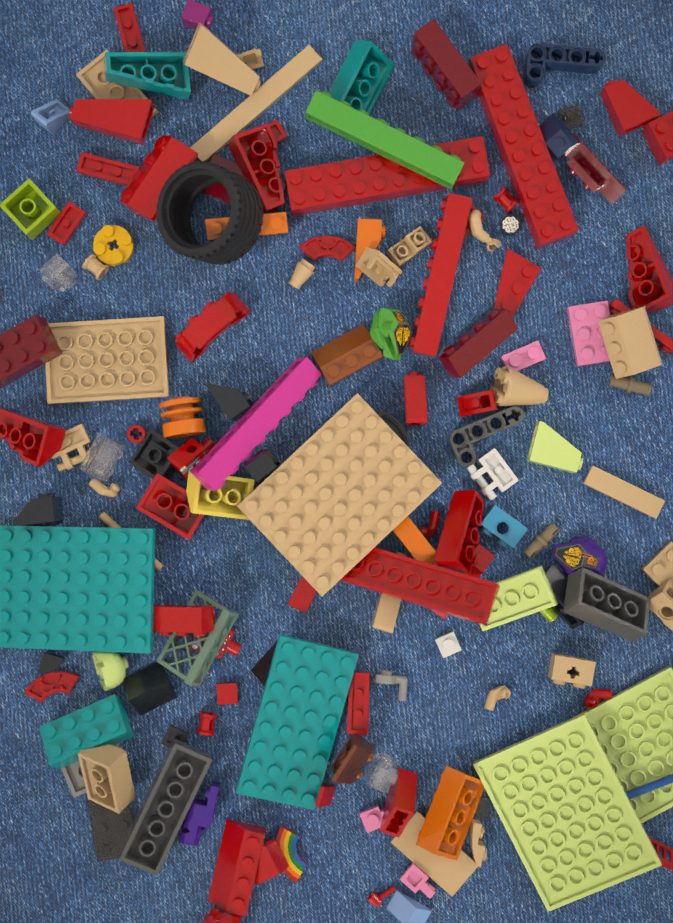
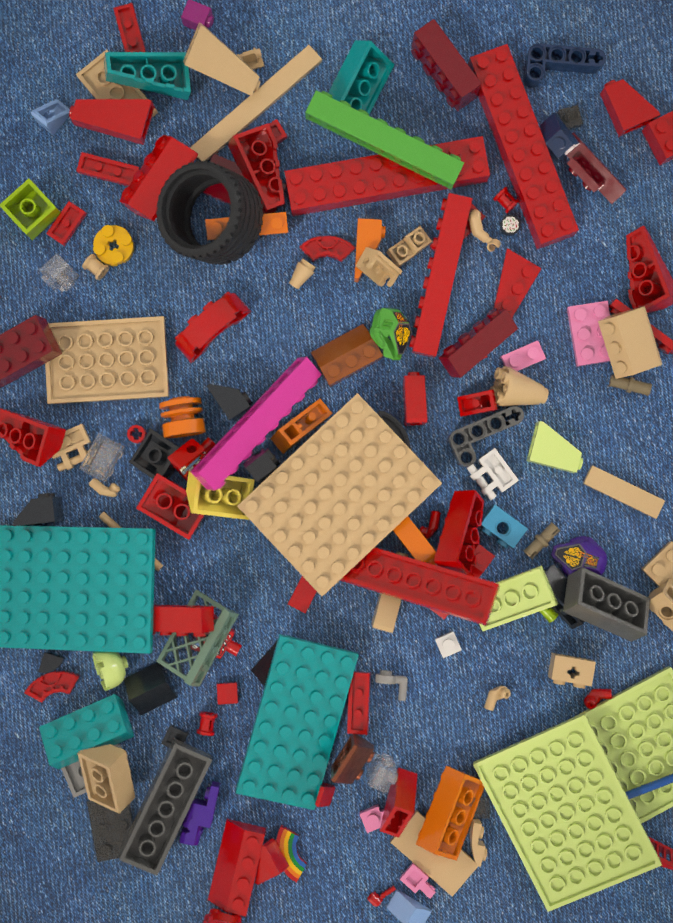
(301, 426): none -> orange slope

